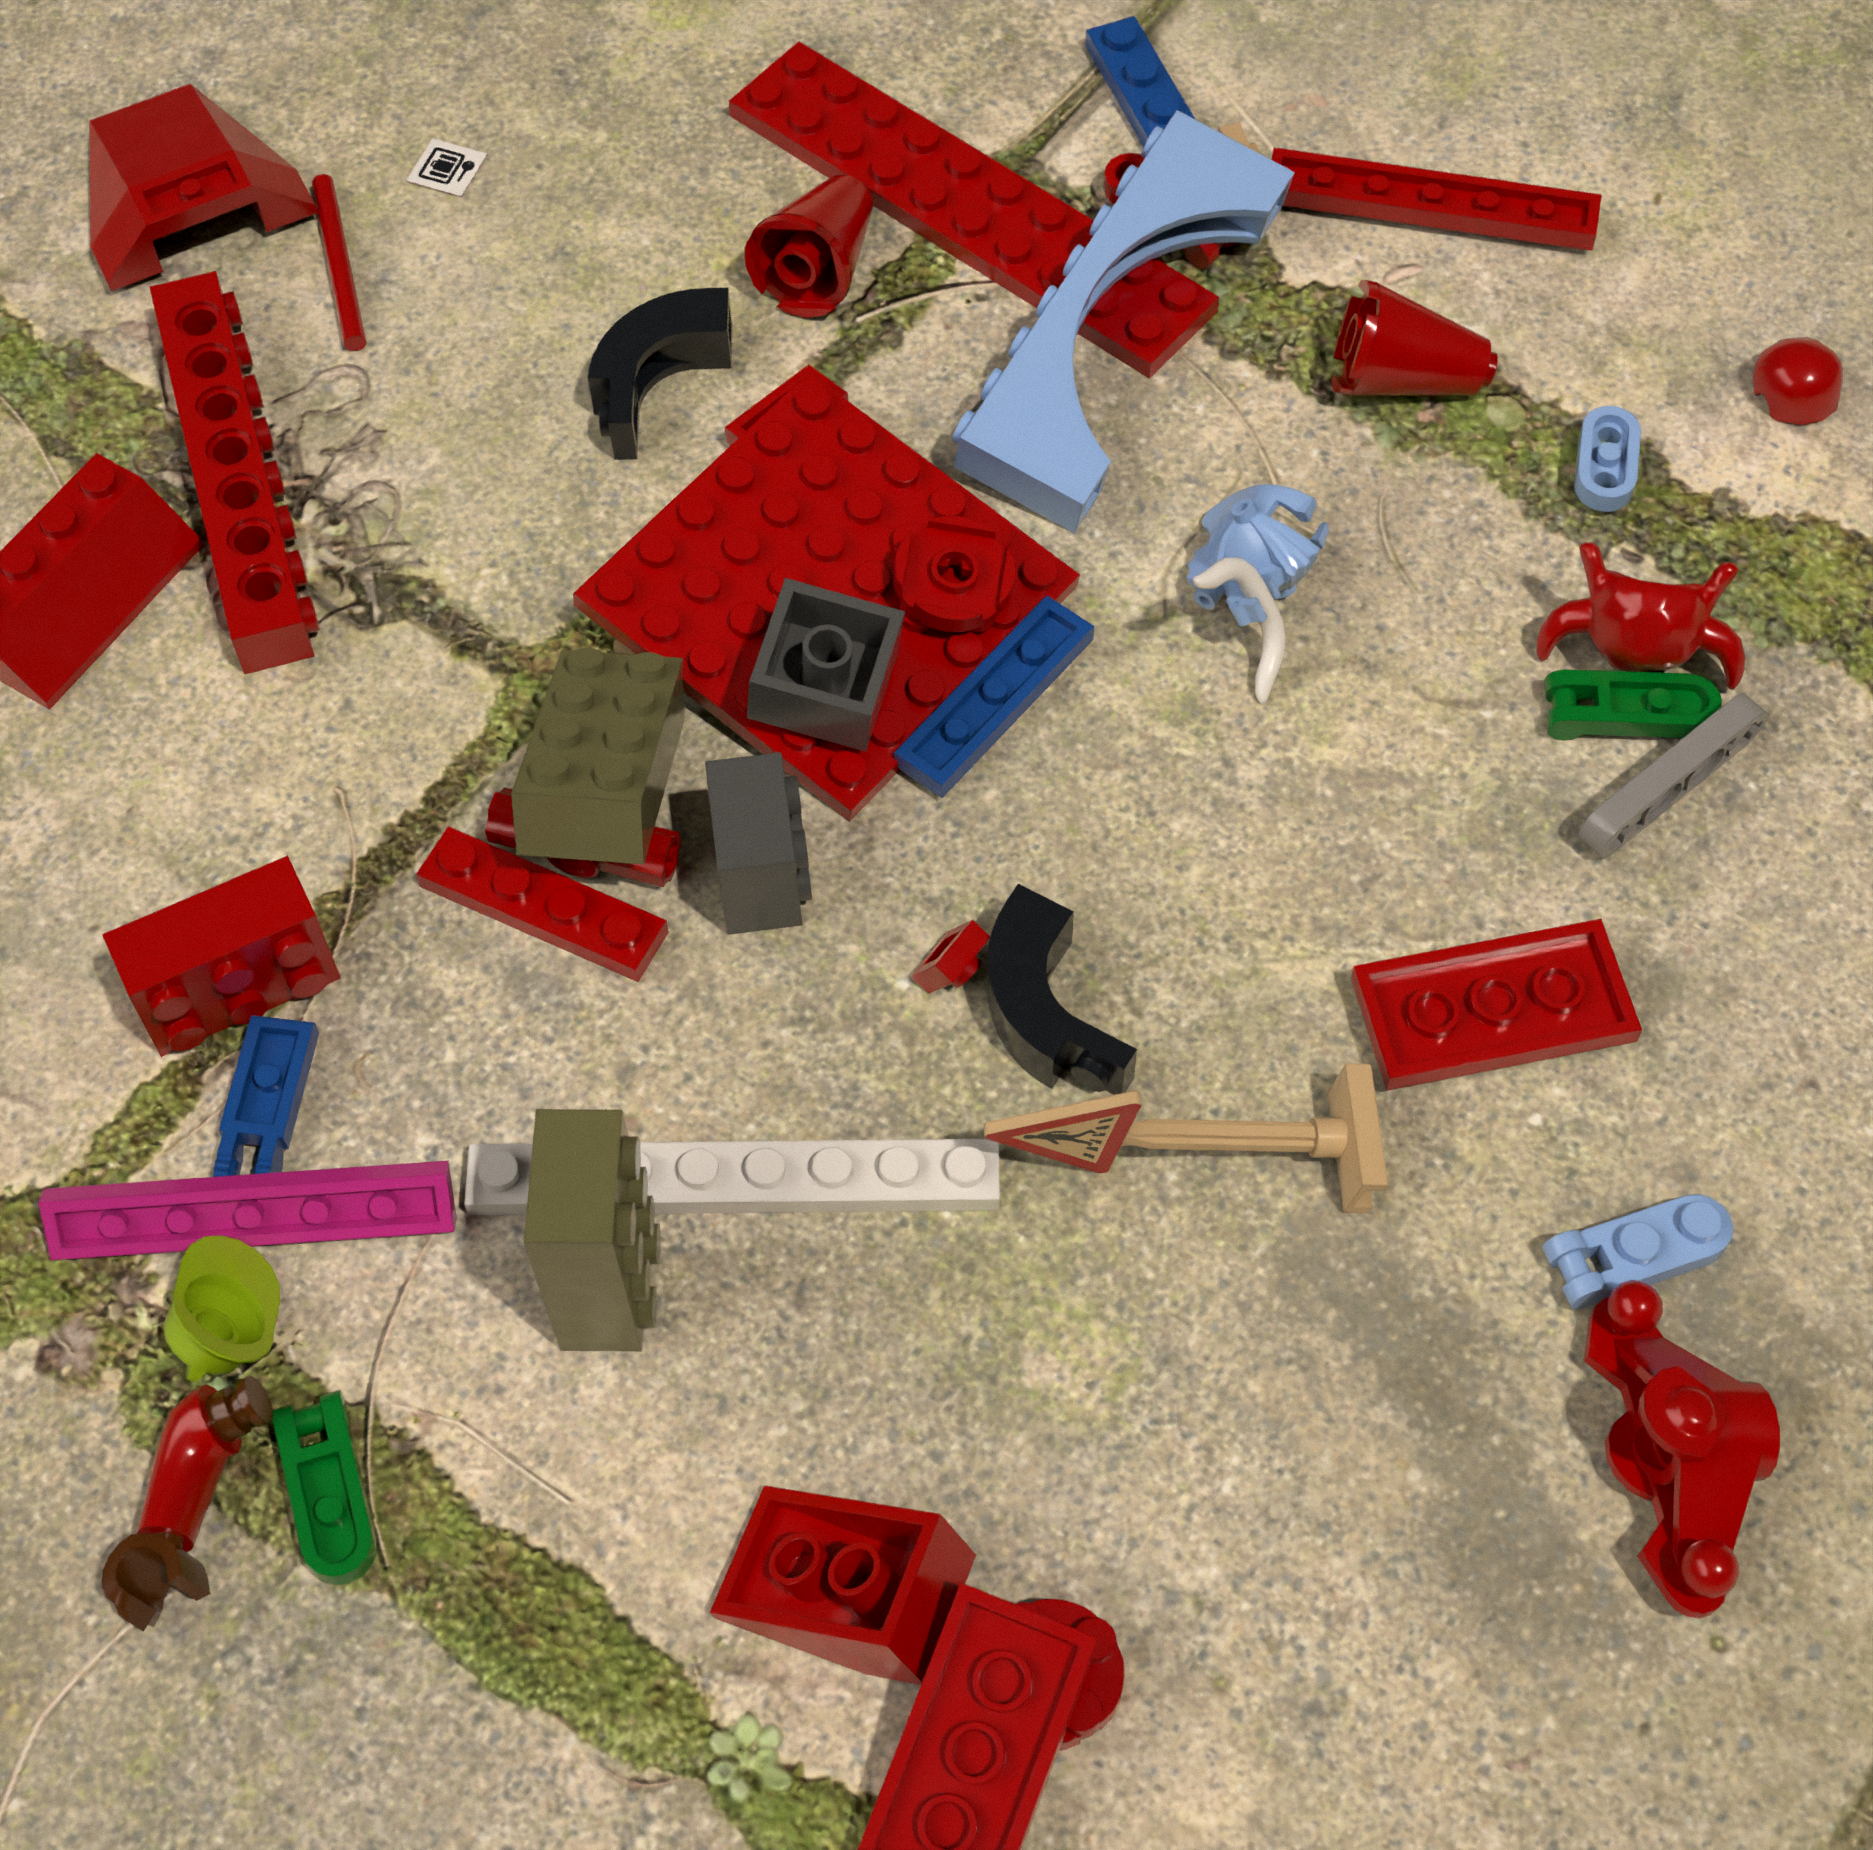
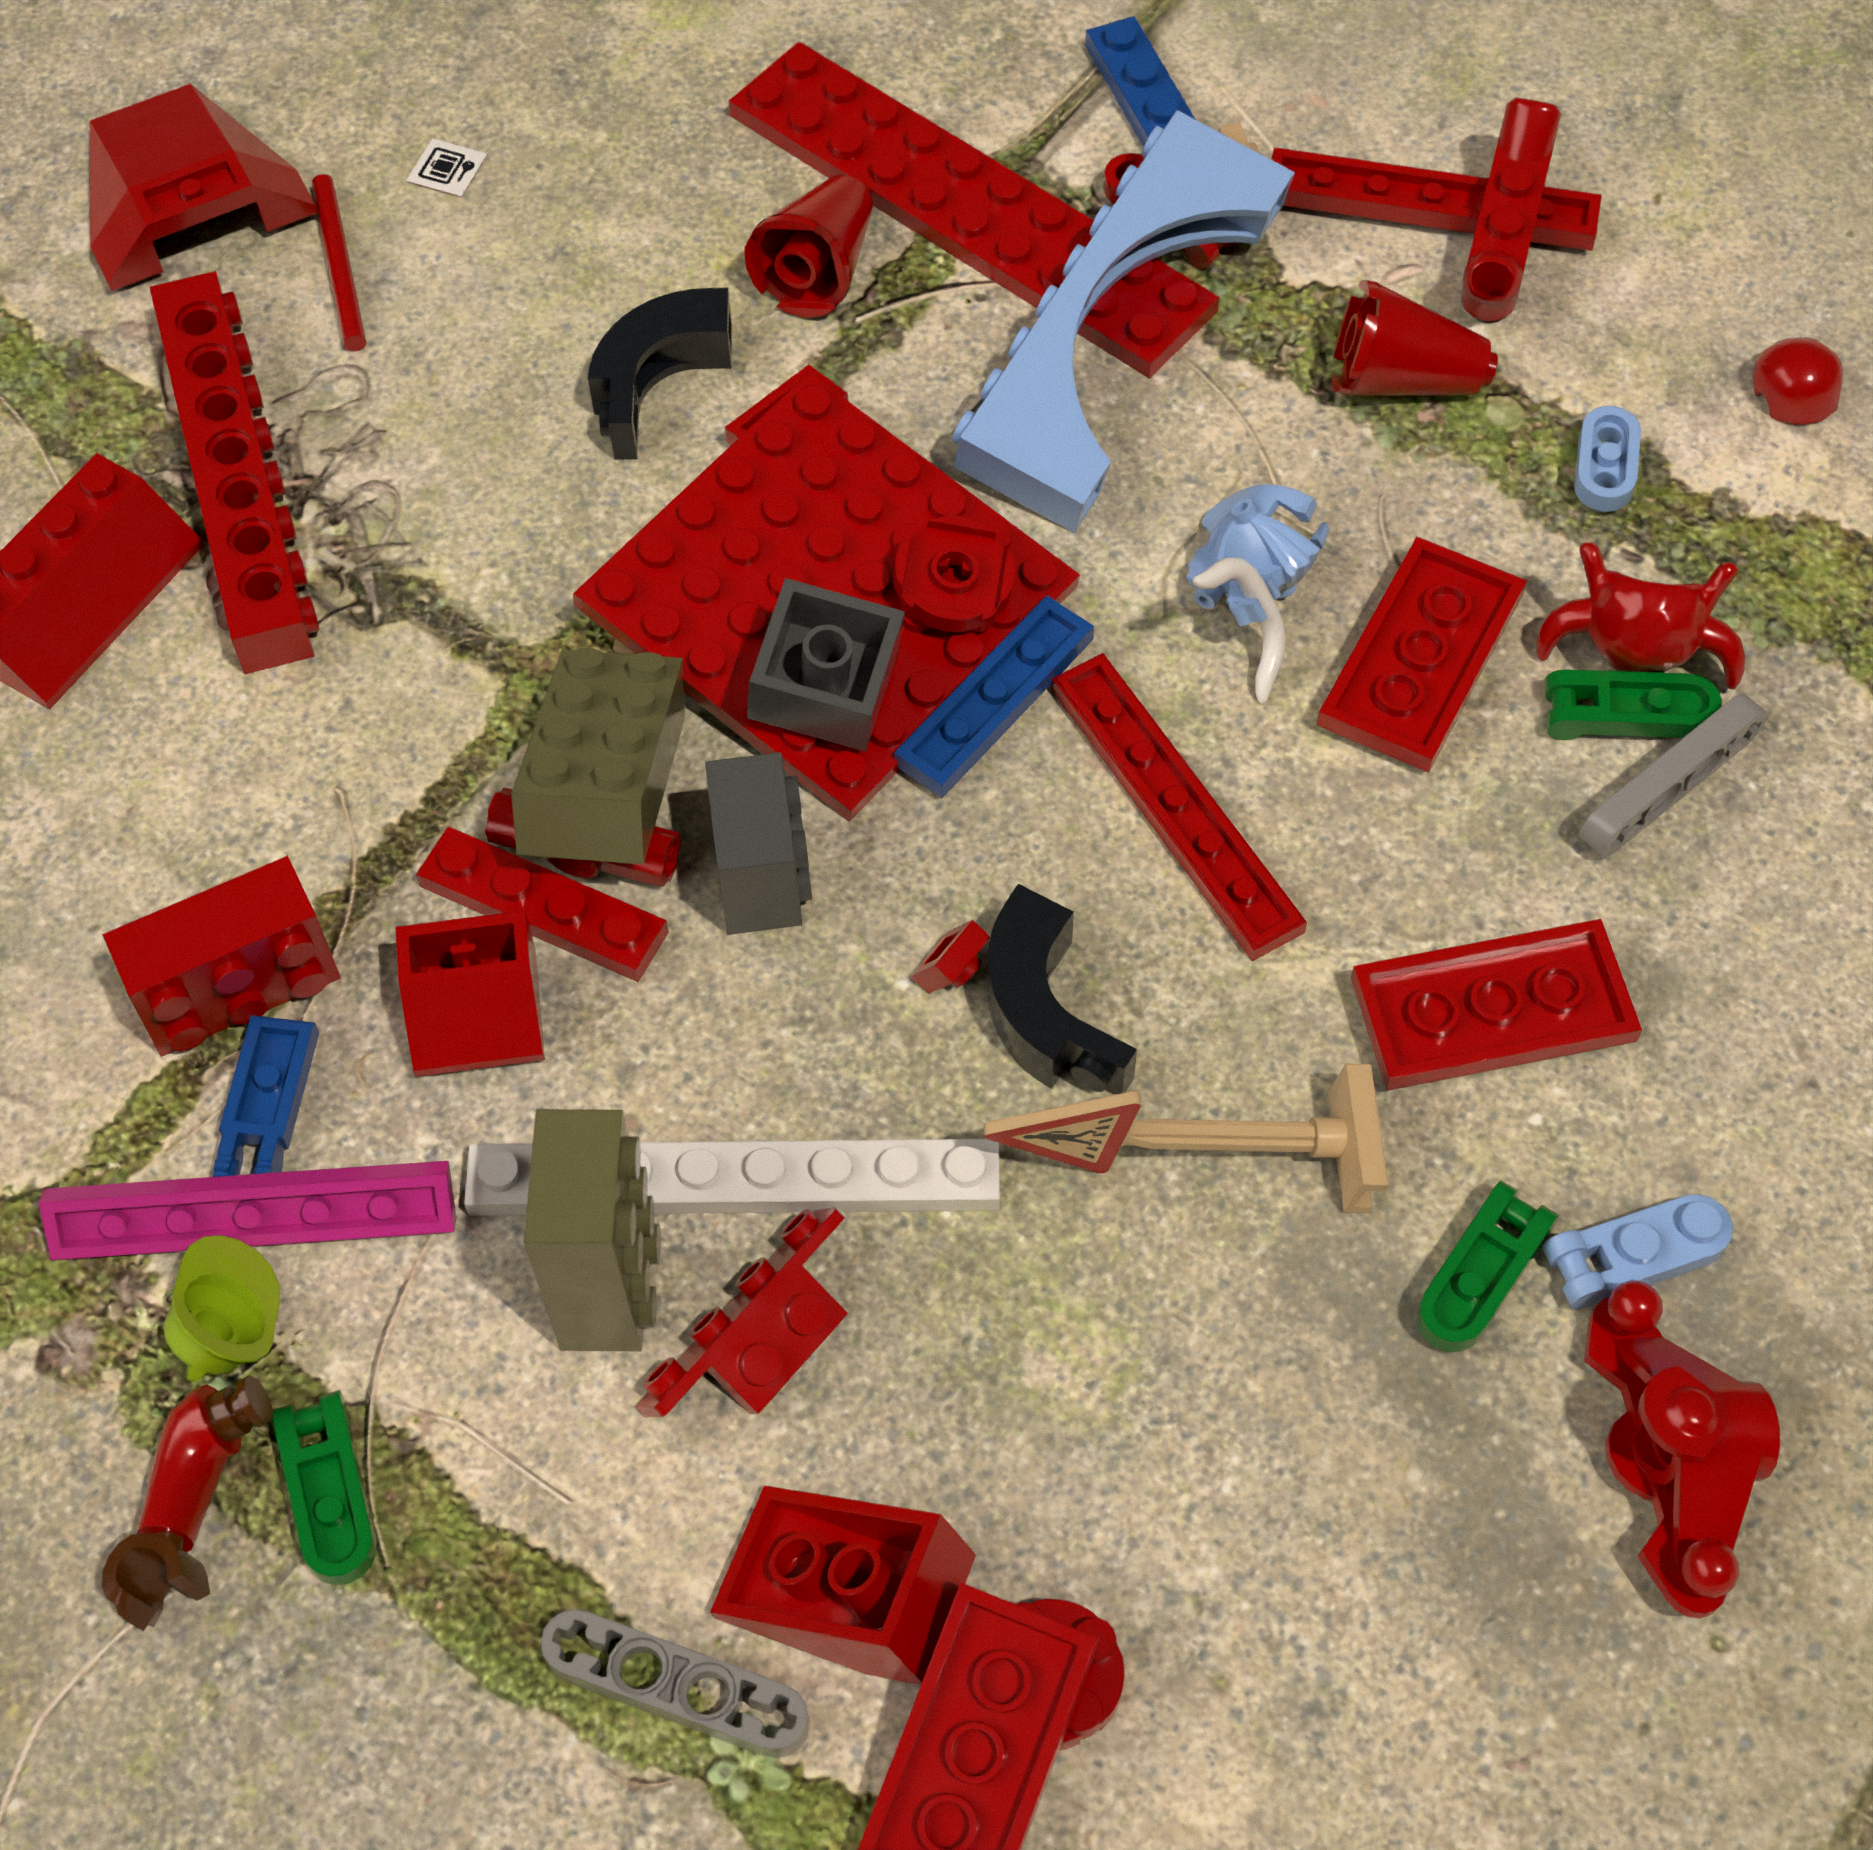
(470, 993): none -> red slope
(679, 1673): none -> light grey beam
(762, 1331): none -> red bracket
(1179, 807): none -> red tile
(1421, 654): none -> red plate
(1482, 1270): none -> green plate
(1509, 209): none -> red plate

